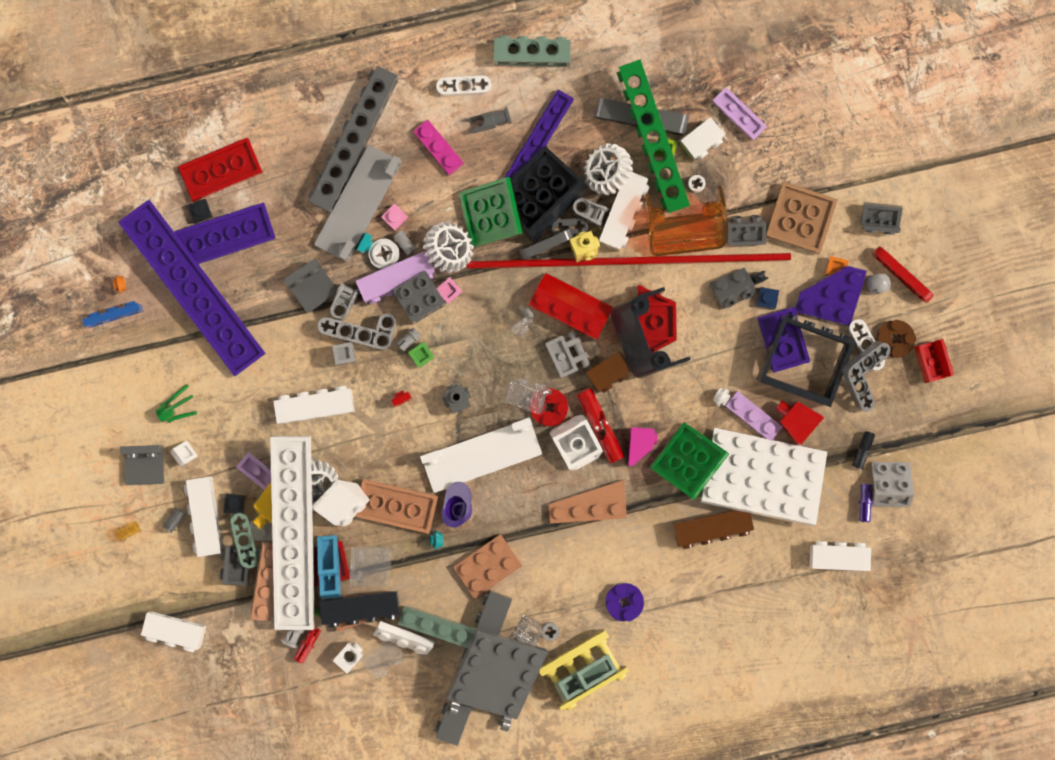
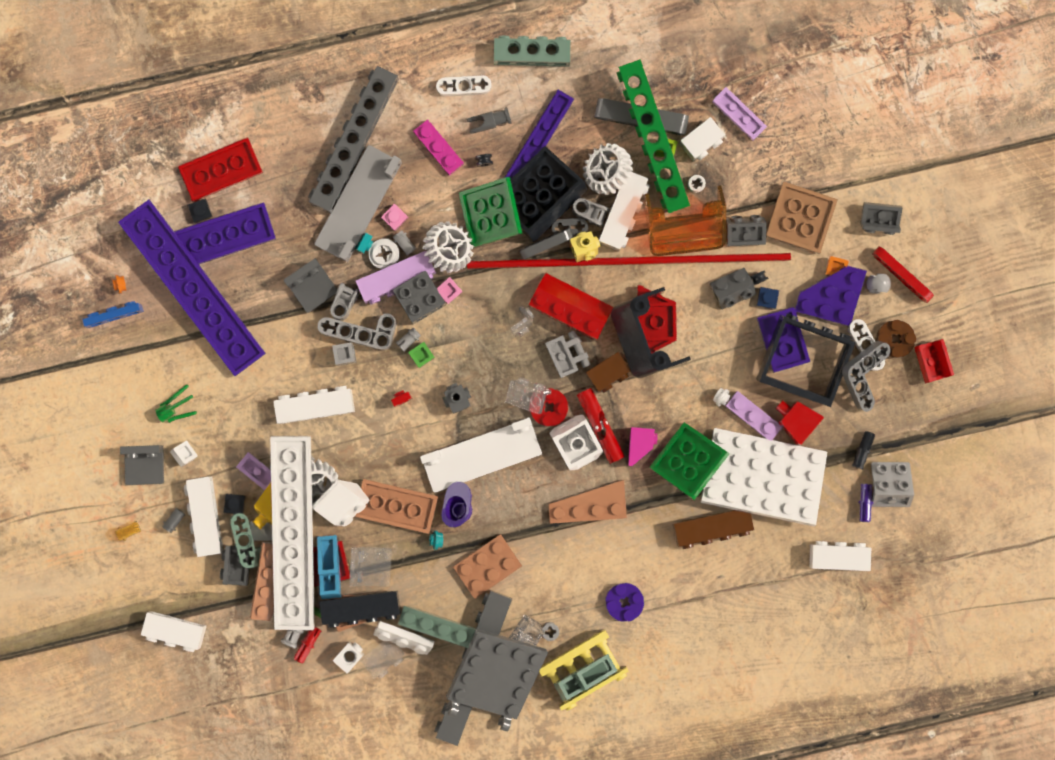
(484, 160): none -> black bush

